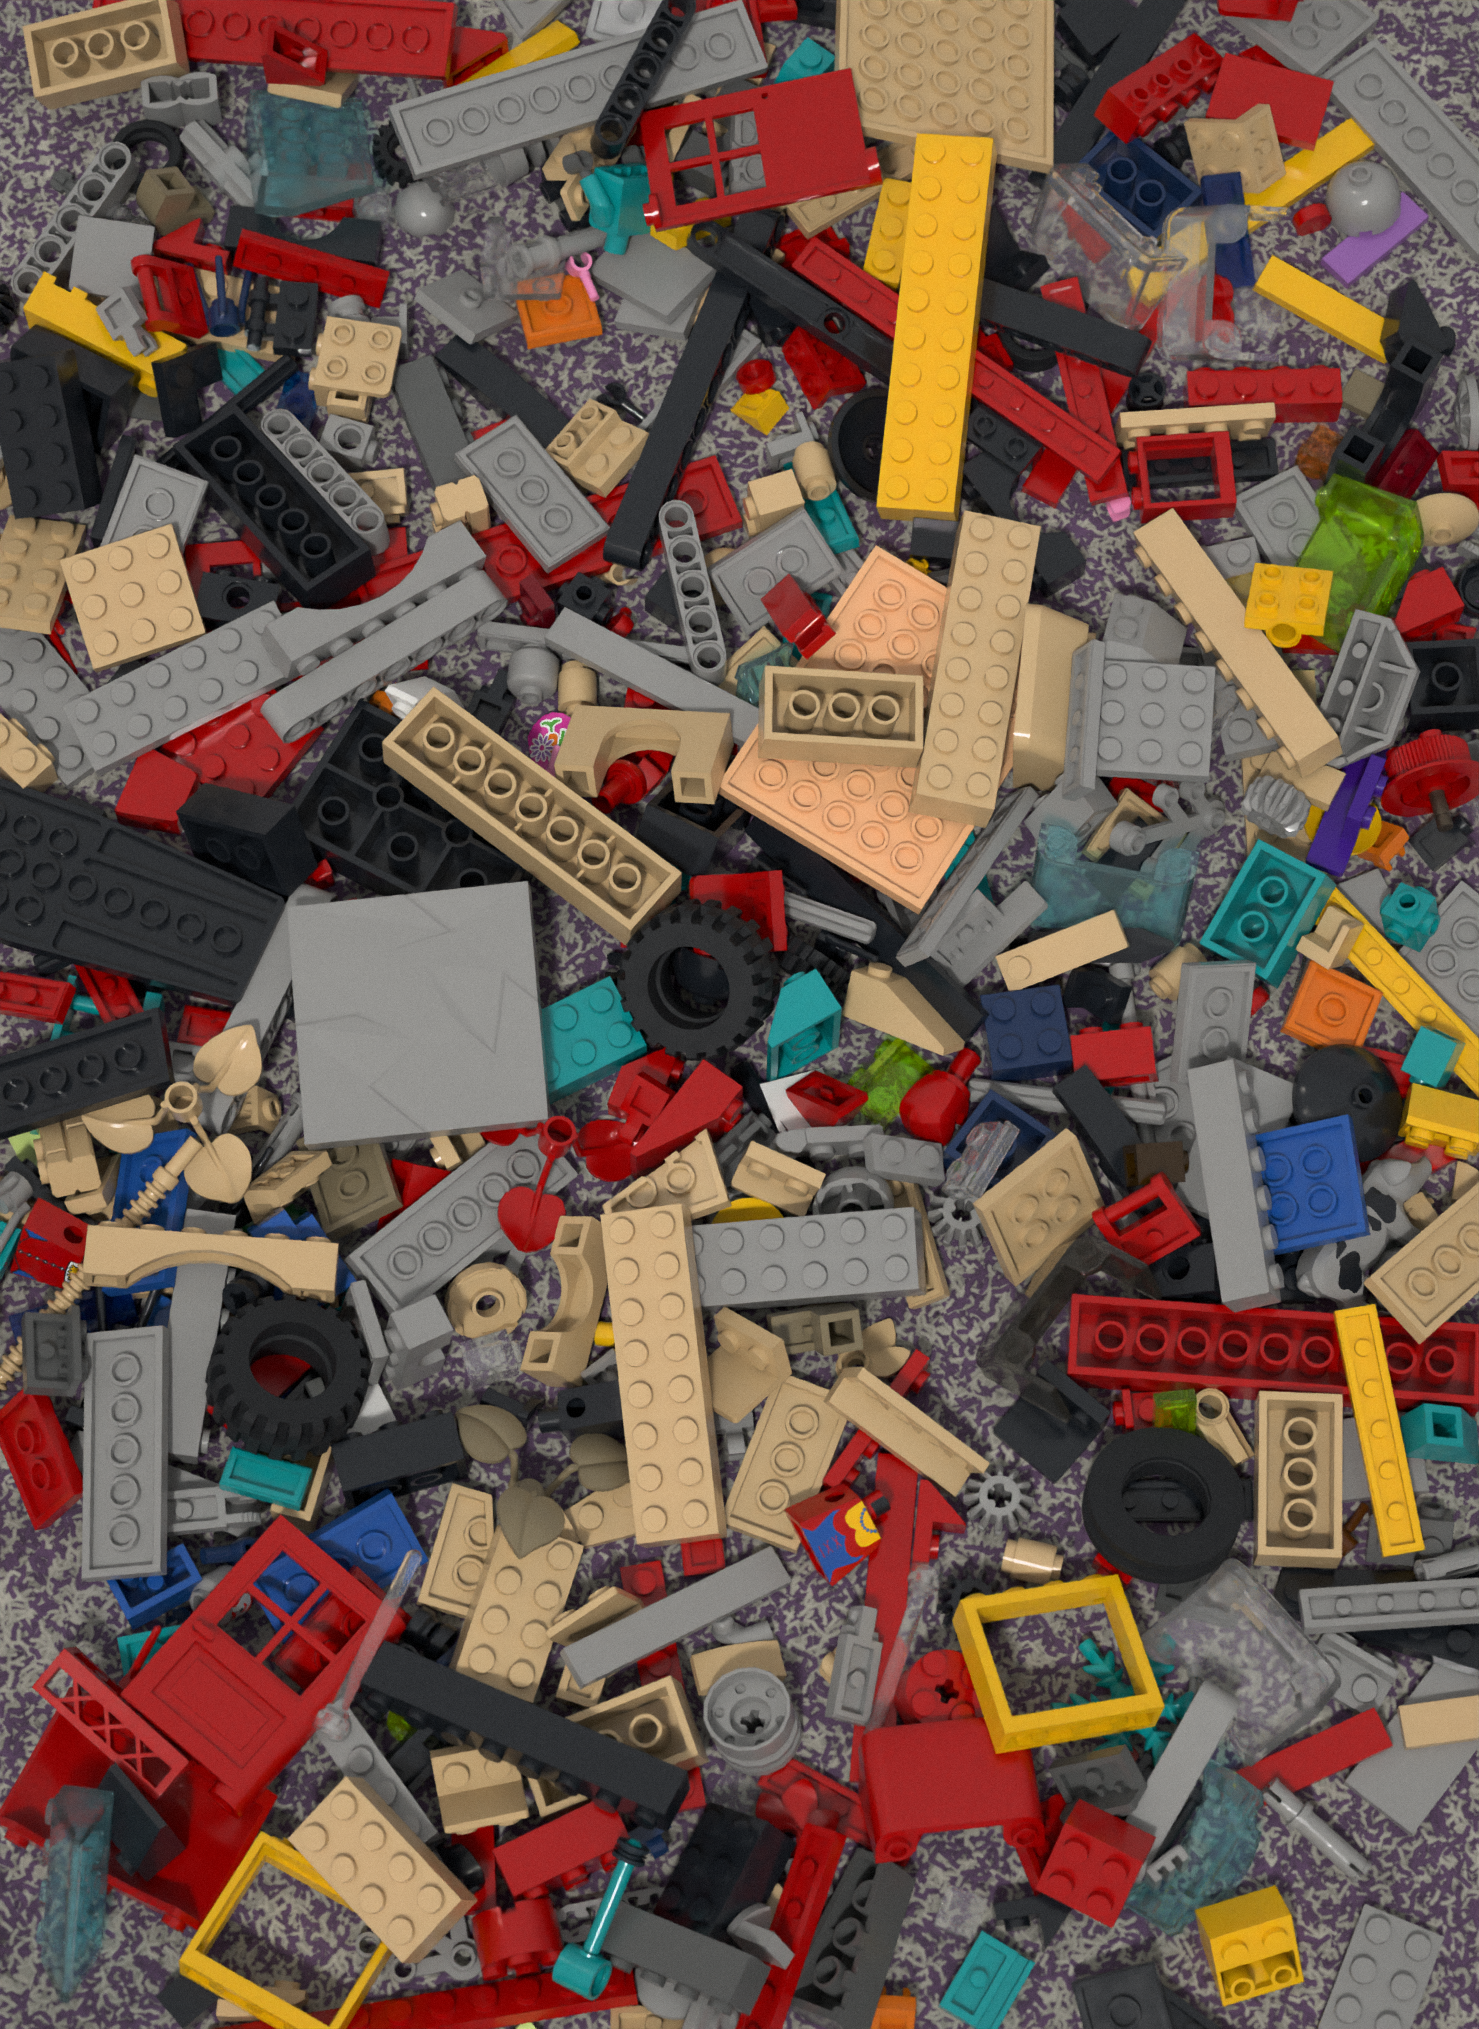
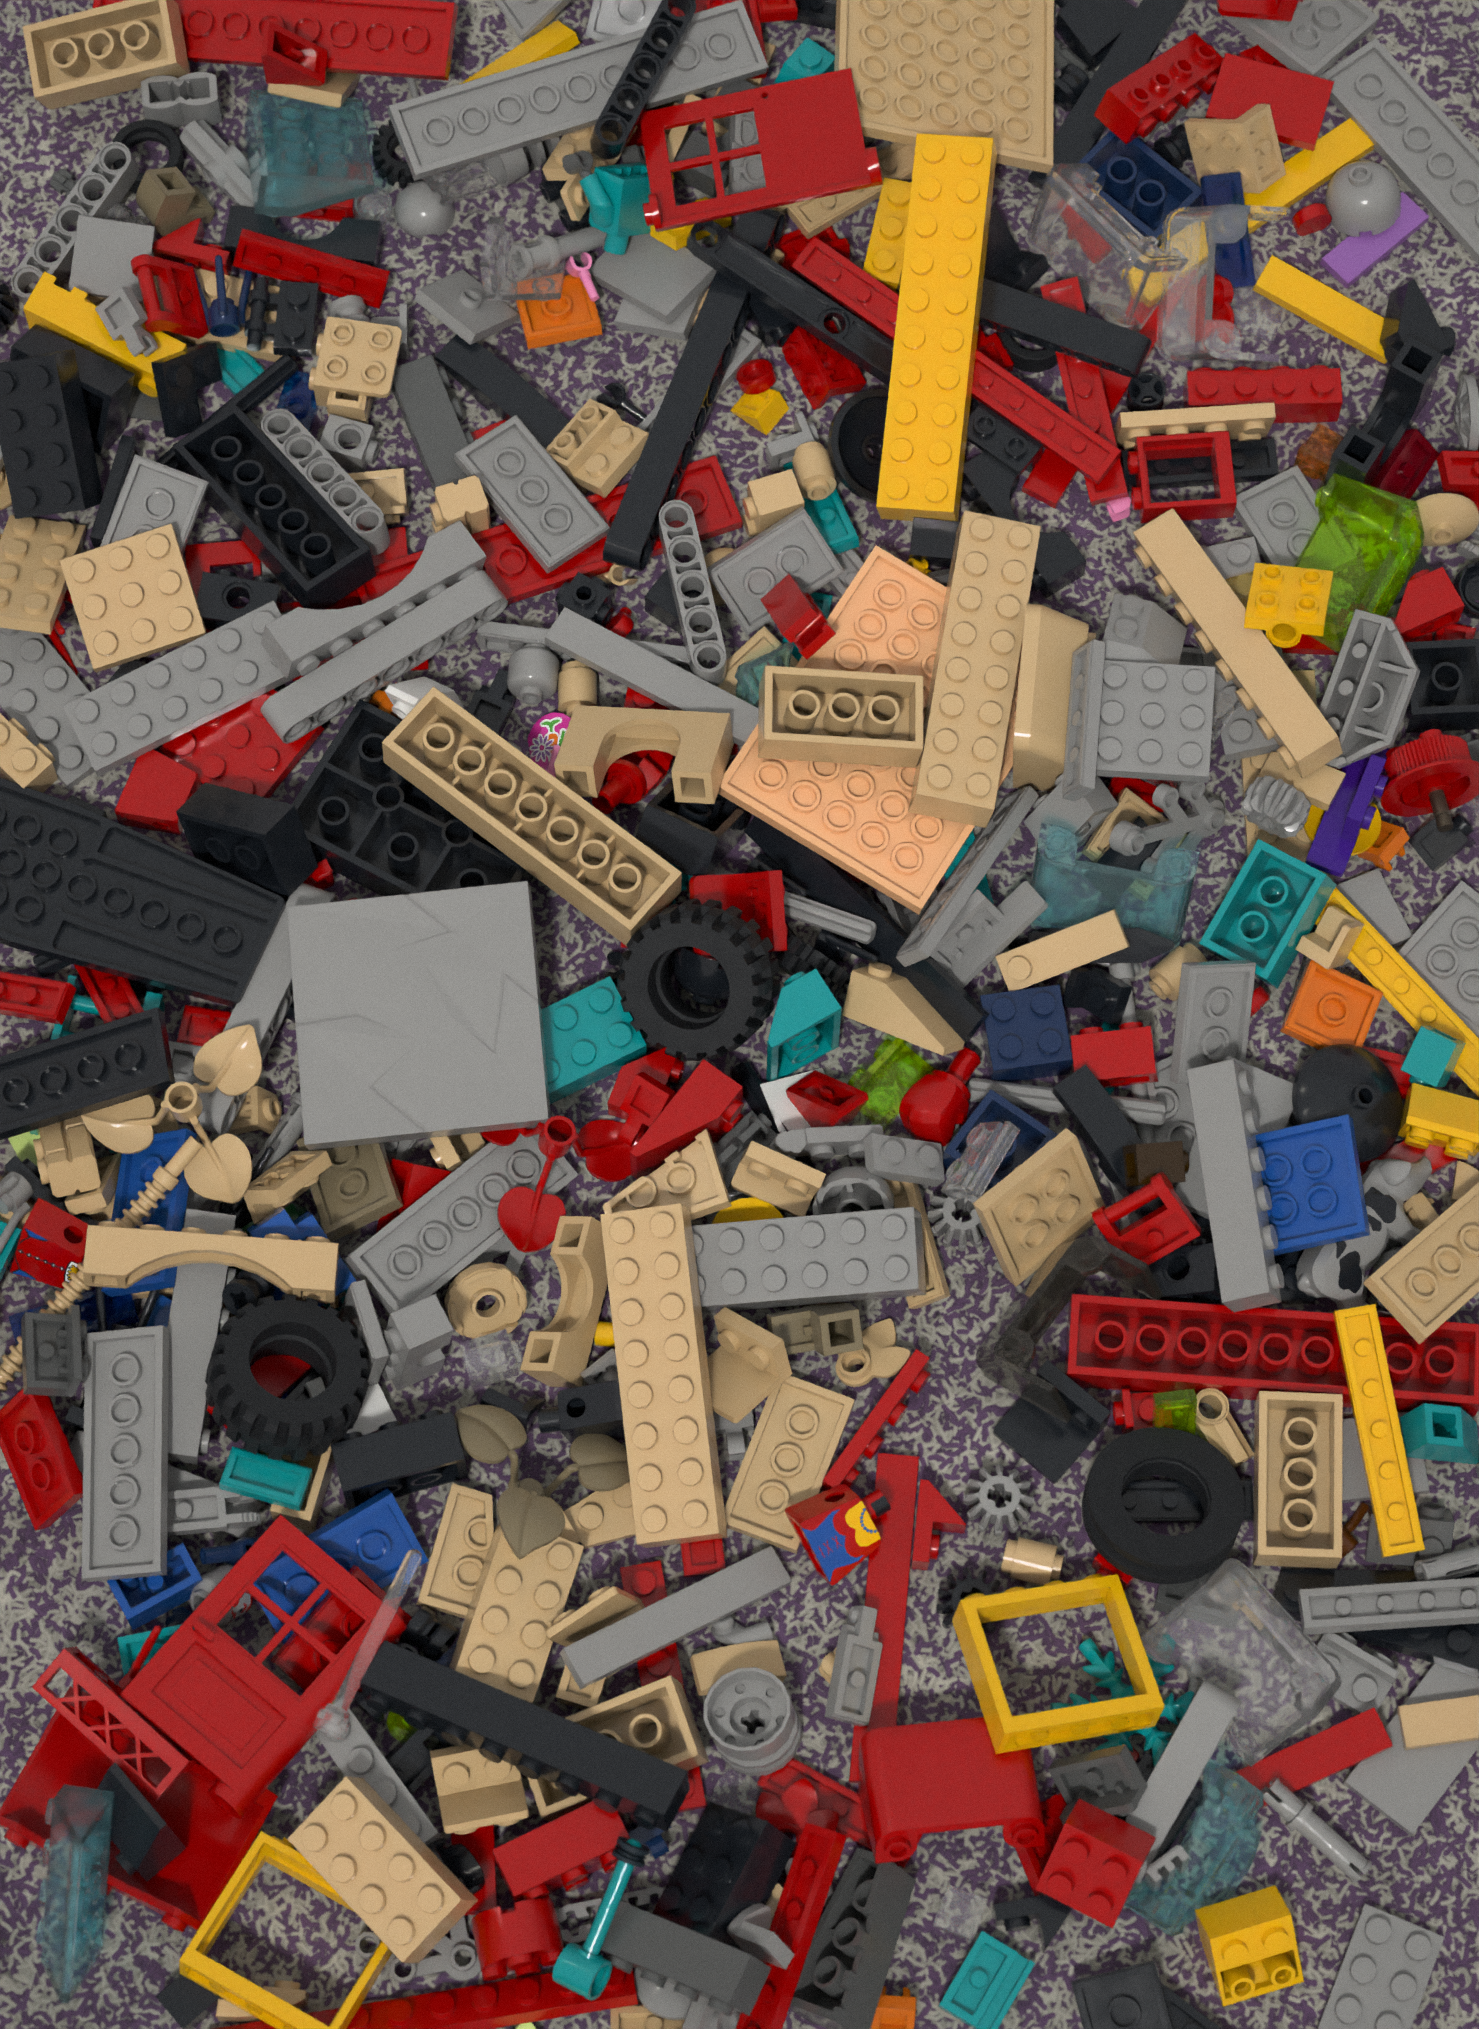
(473, 51): red slope -> none
(536, 605): dark red plate -> none
(904, 1430): tan fence -> none
(923, 1583): clear piece -> none
(941, 1670): red brick -> none
(1361, 393): dark tan tile -> none
(1410, 916): teal brick -> none

